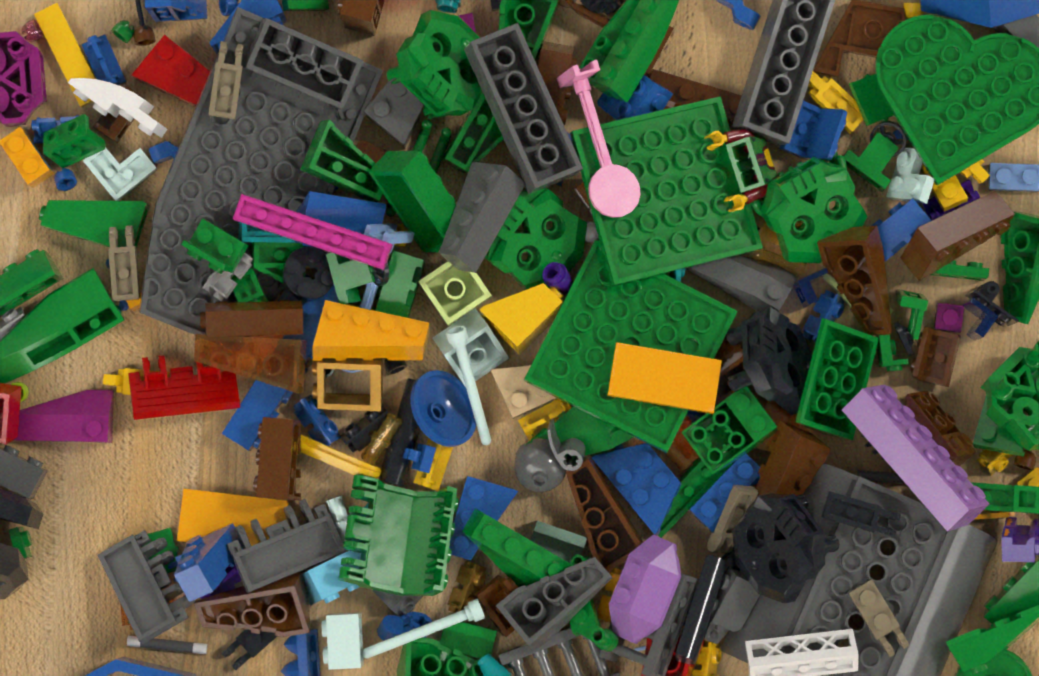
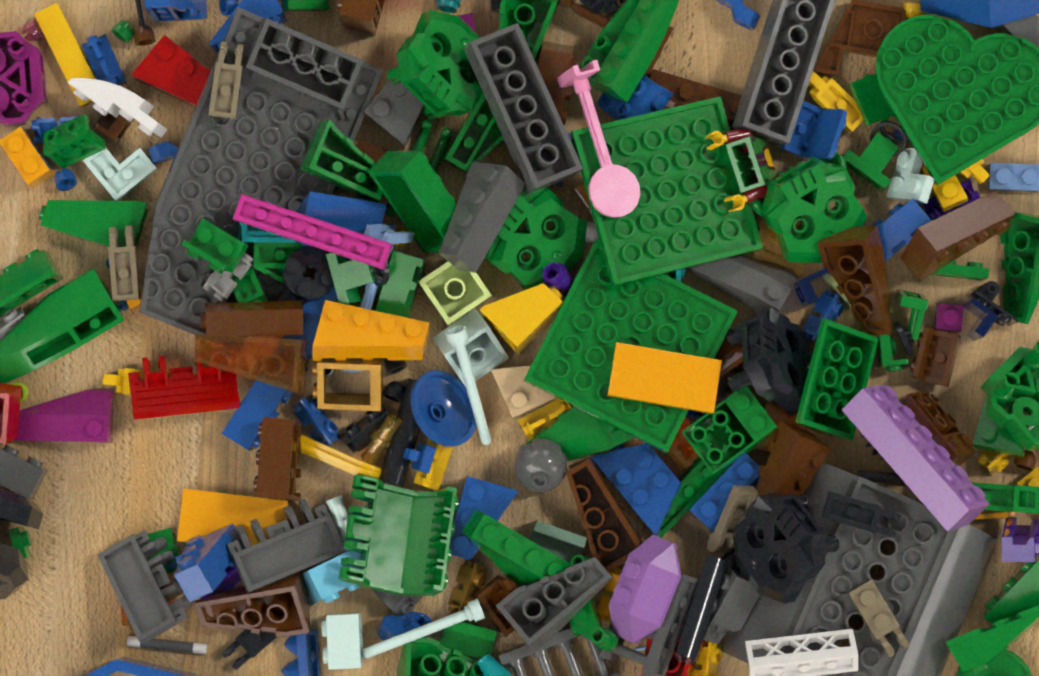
(394, 391): none -> black hinge
(560, 450): dark grey panel -> none

